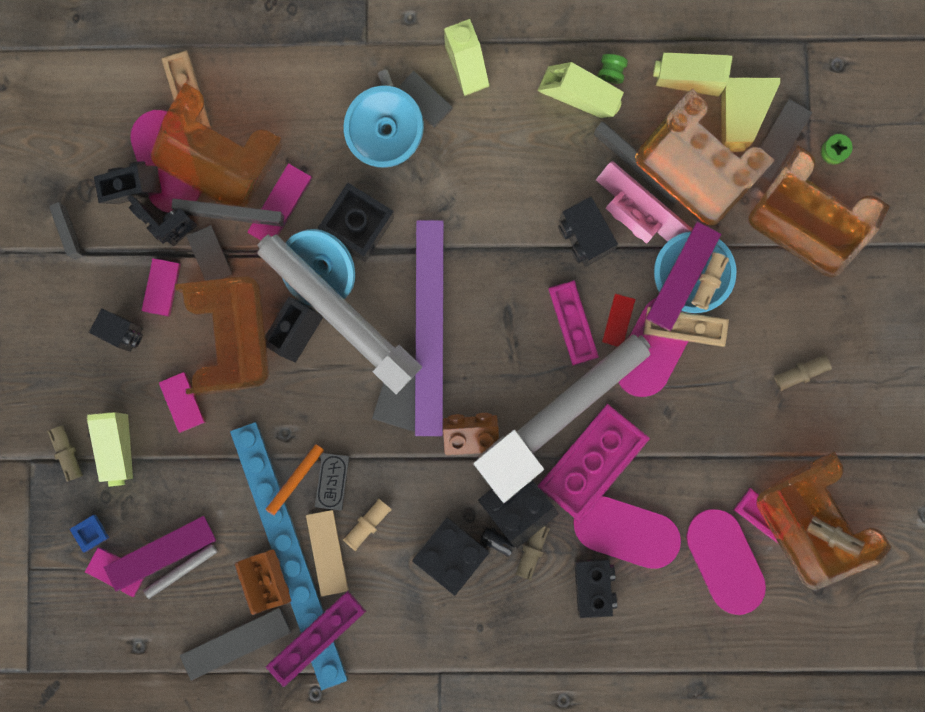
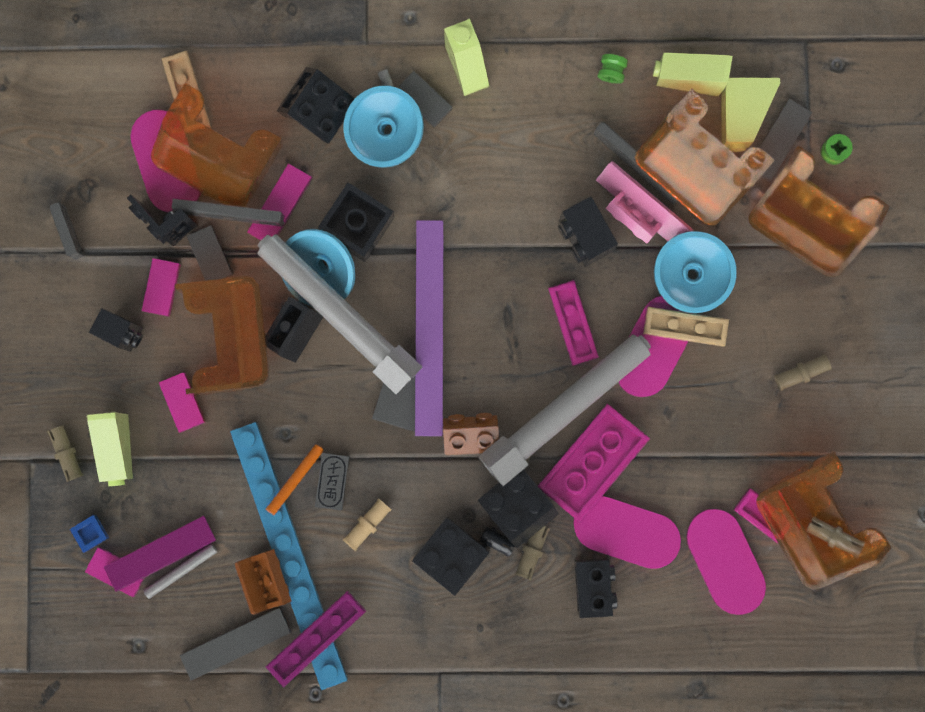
(120, 182): black brick -> none
(316, 104): none -> black bracket
(327, 553): tan tile -> none
(508, 466): white sticker -> none
(581, 89): yellowish green slope -> none
(618, 320): red sticker -> none
(683, 276): magenta tile -> none
(710, 281): tan pin -> none

